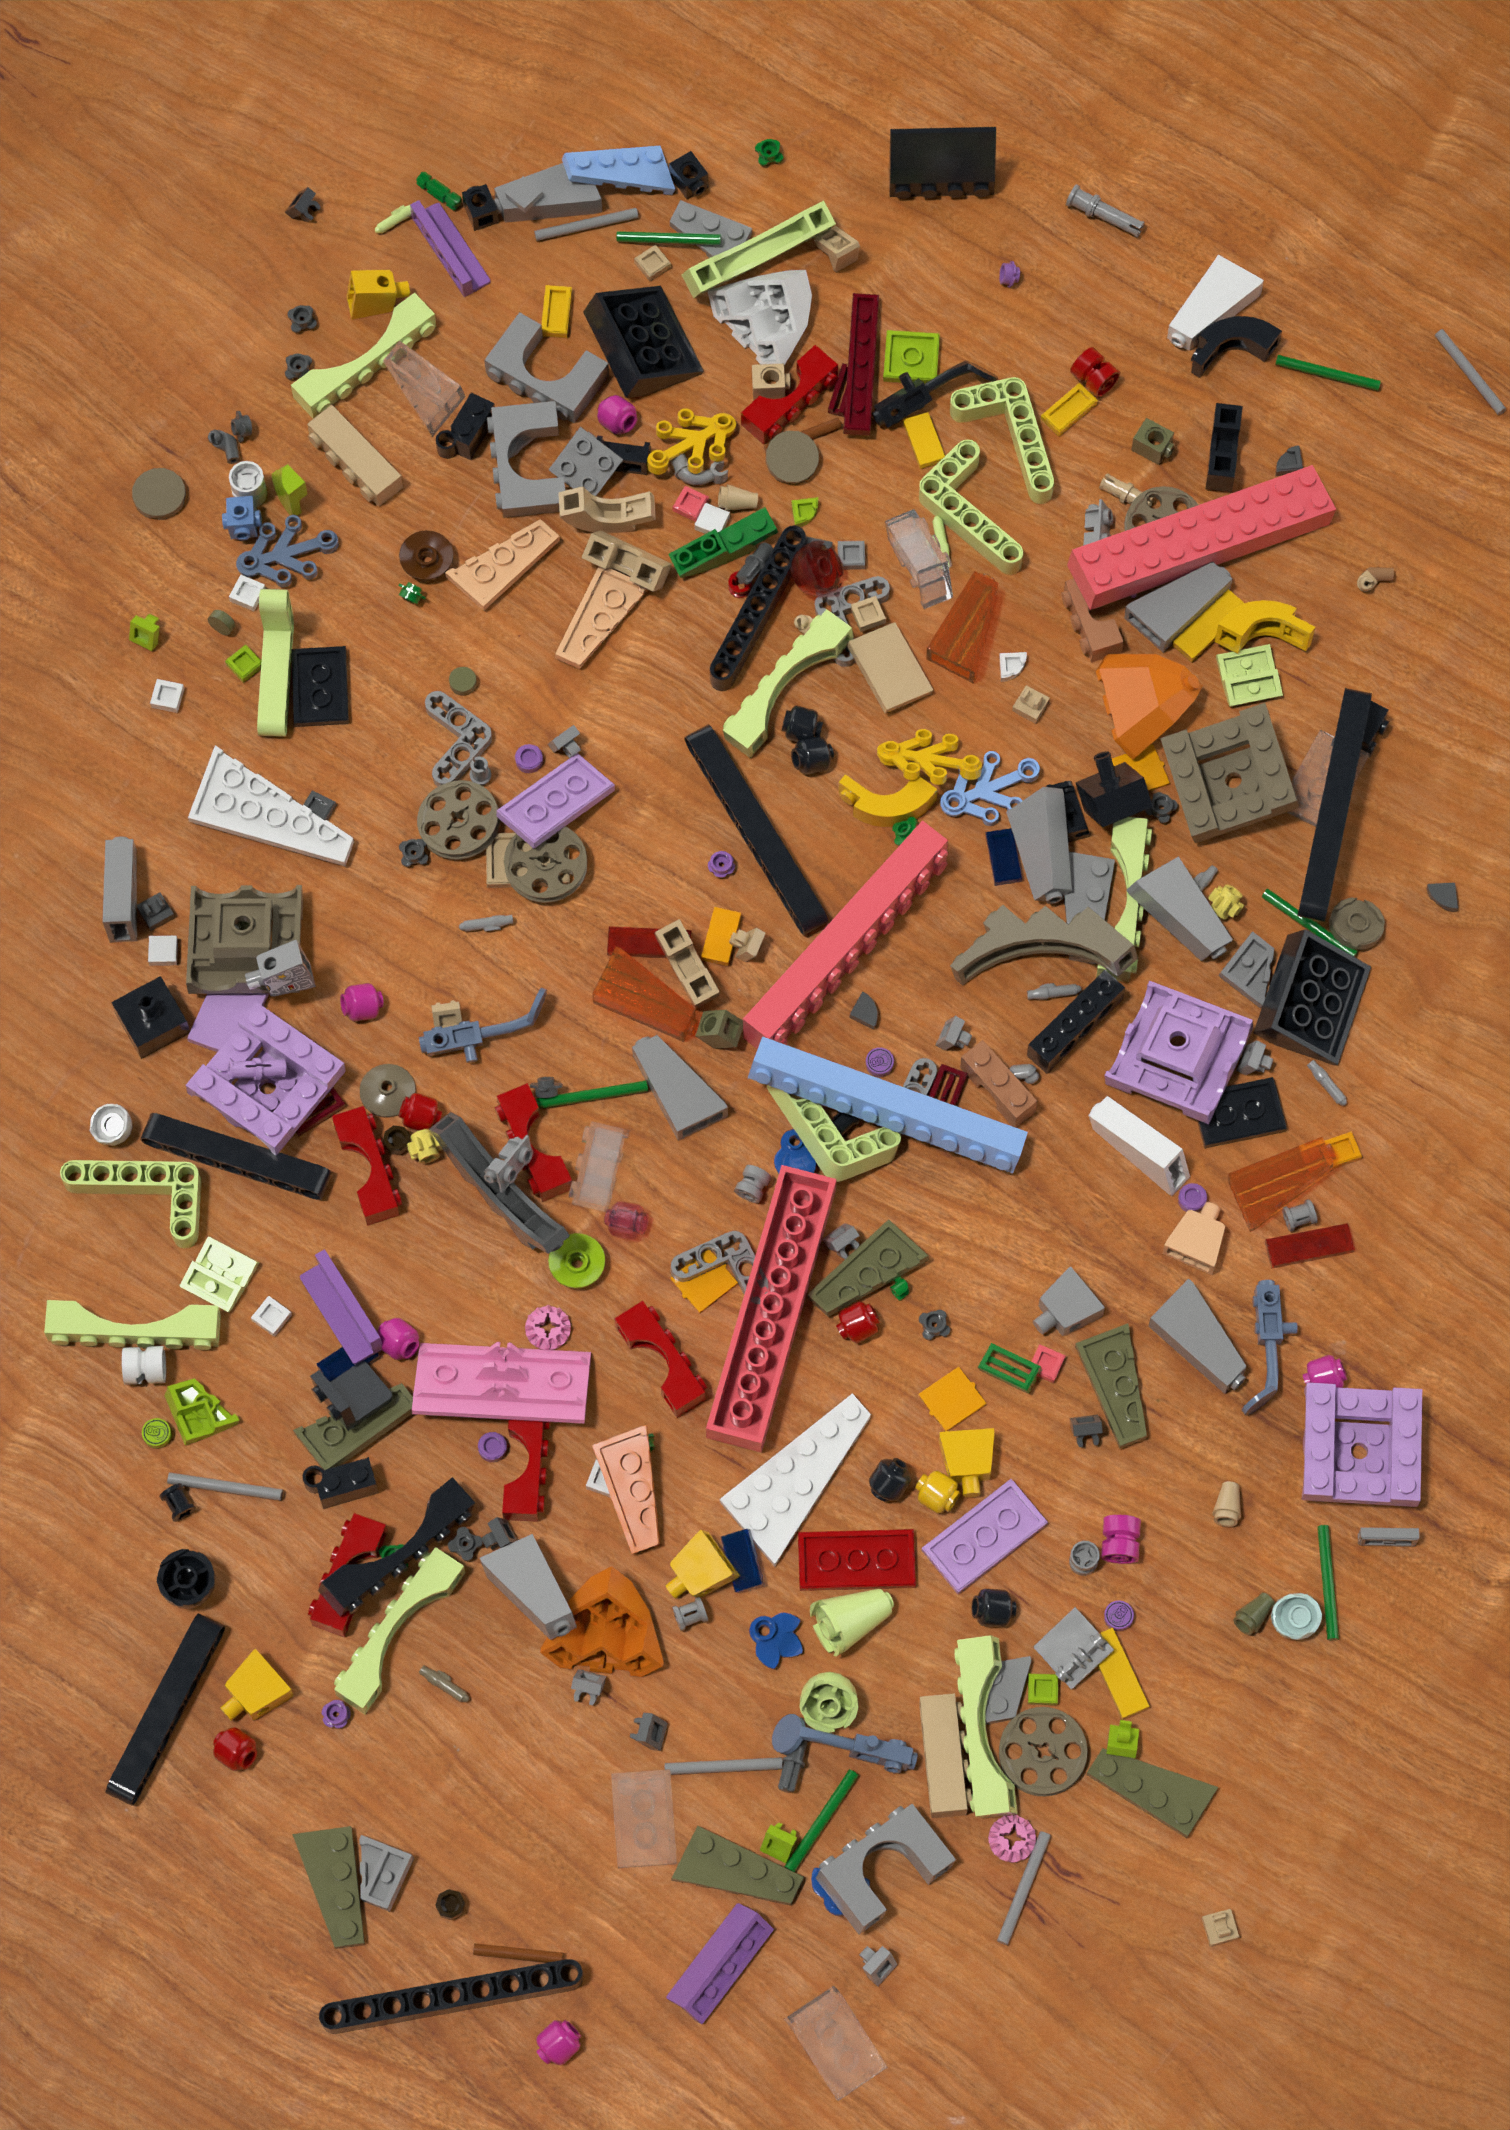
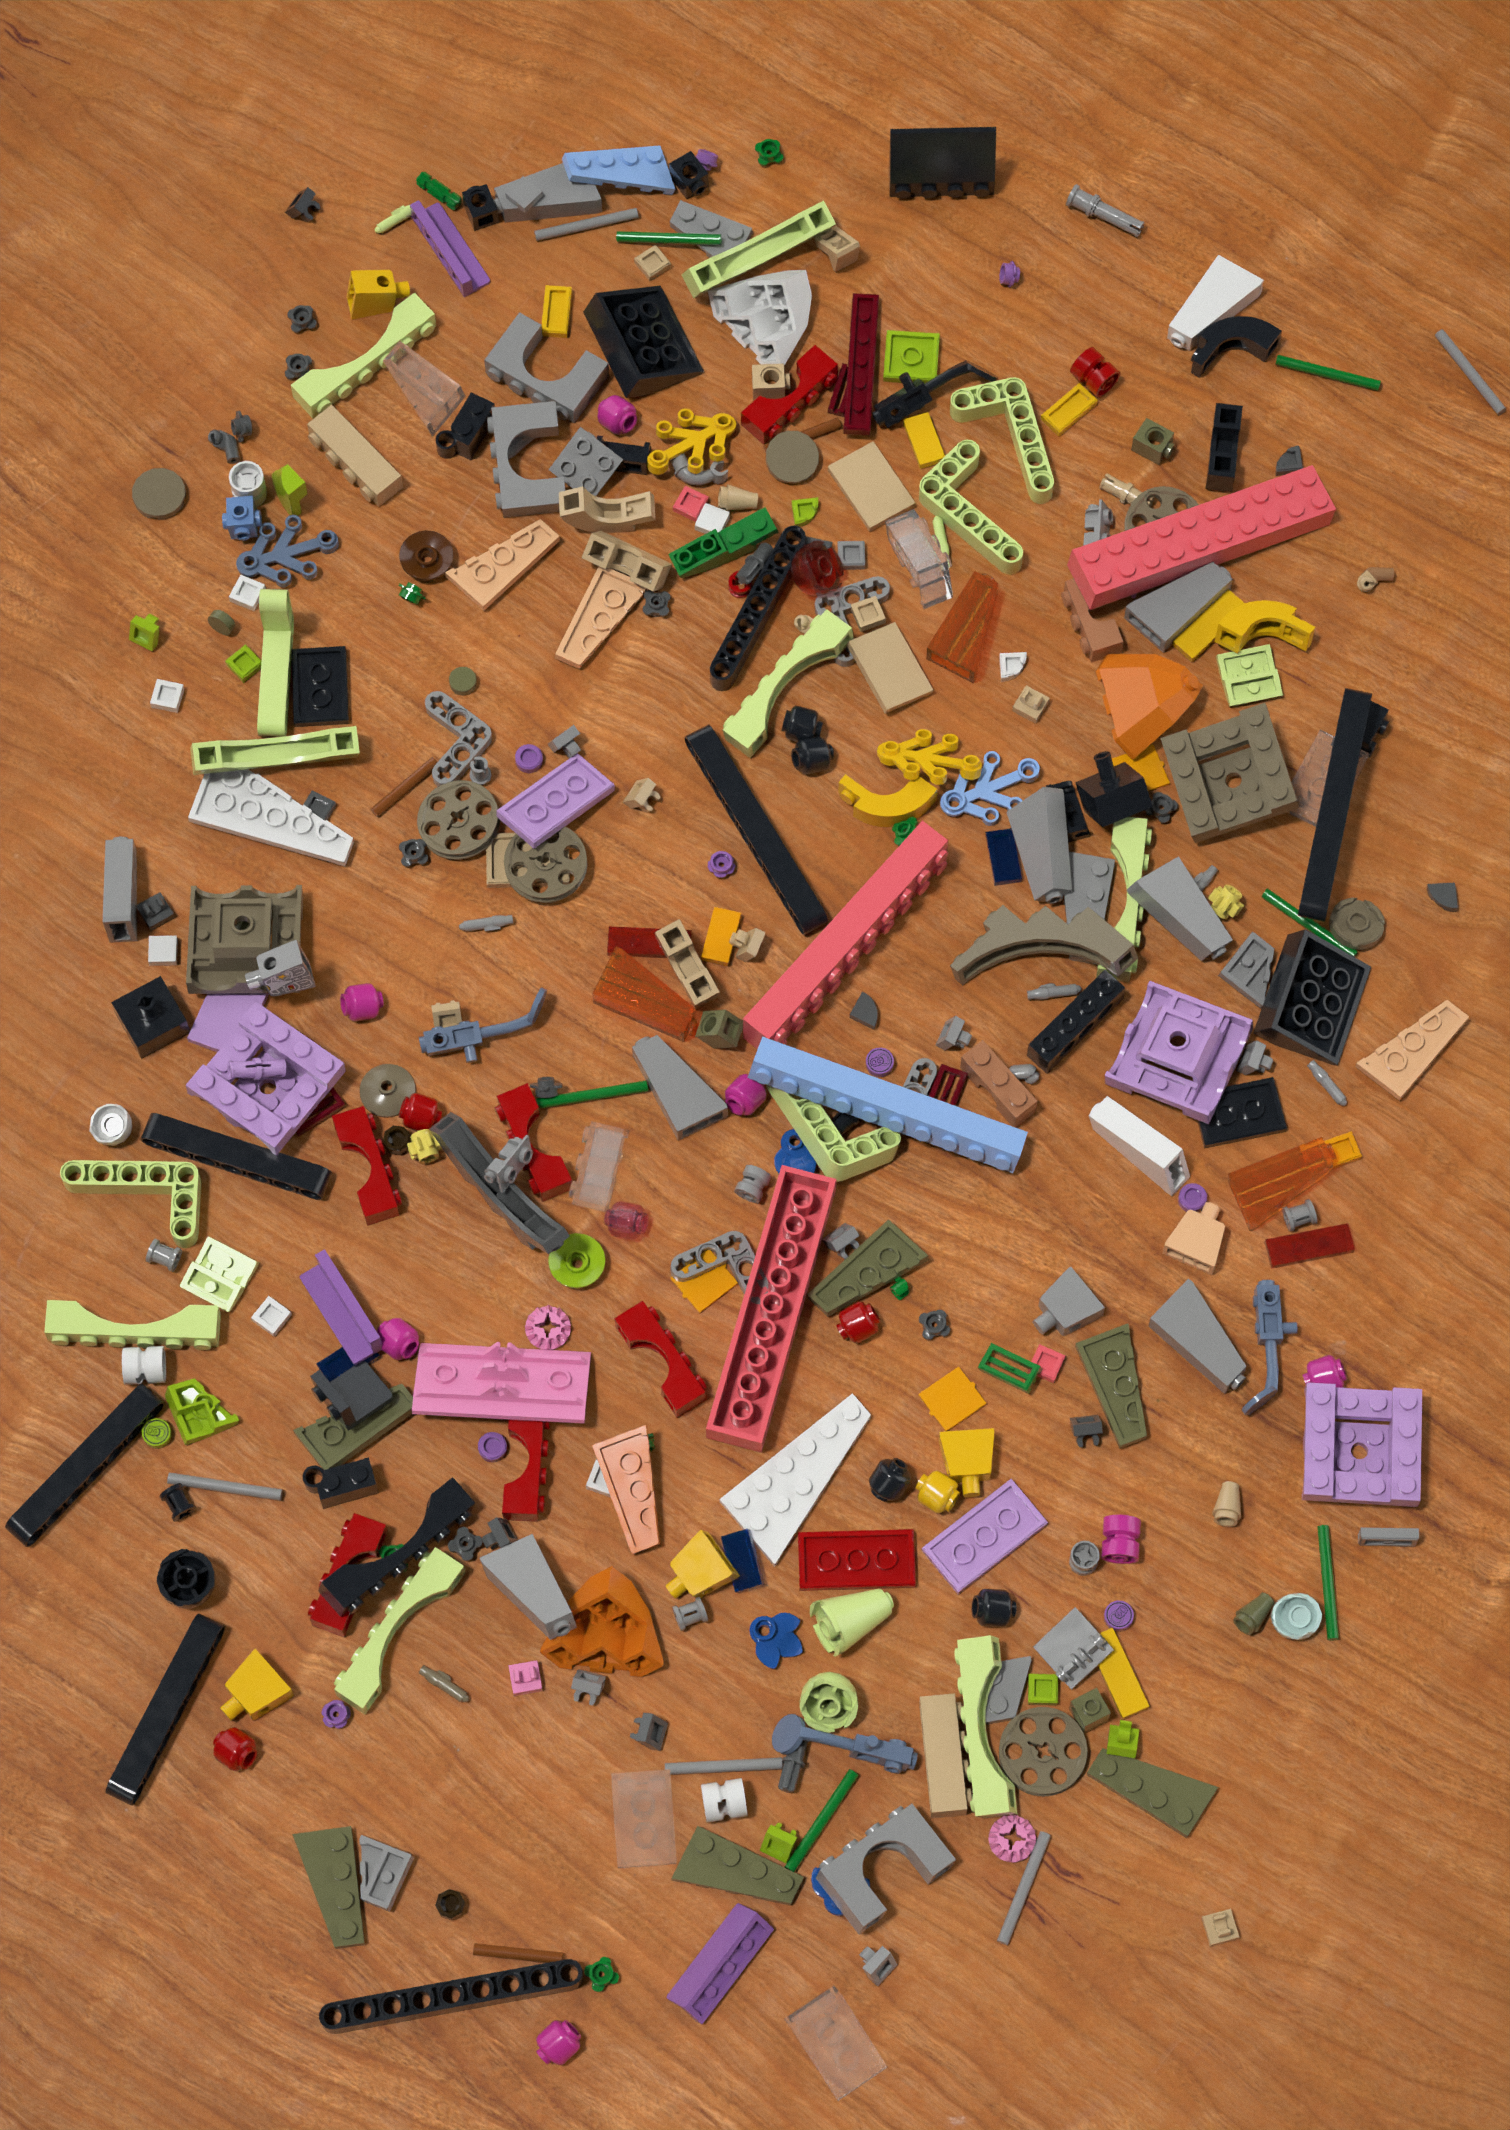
(84, 1465): none -> black beam
(163, 1255): none -> light grey bush
(272, 752): none -> yellowish green arch
(403, 787): none -> dark orange bar
(525, 1678): none -> bright pink tile
(593, 1971): none -> green plate
(639, 794): none -> tan tile
(656, 610): none -> dark grey plate
(707, 159): none -> medium lavender plate
(734, 1801): none -> white wheel
(744, 1095): none -> dark pink head
(871, 486): none -> tan tile
(1089, 1710): none -> olive brick
(1408, 1055): none -> light nougat wing

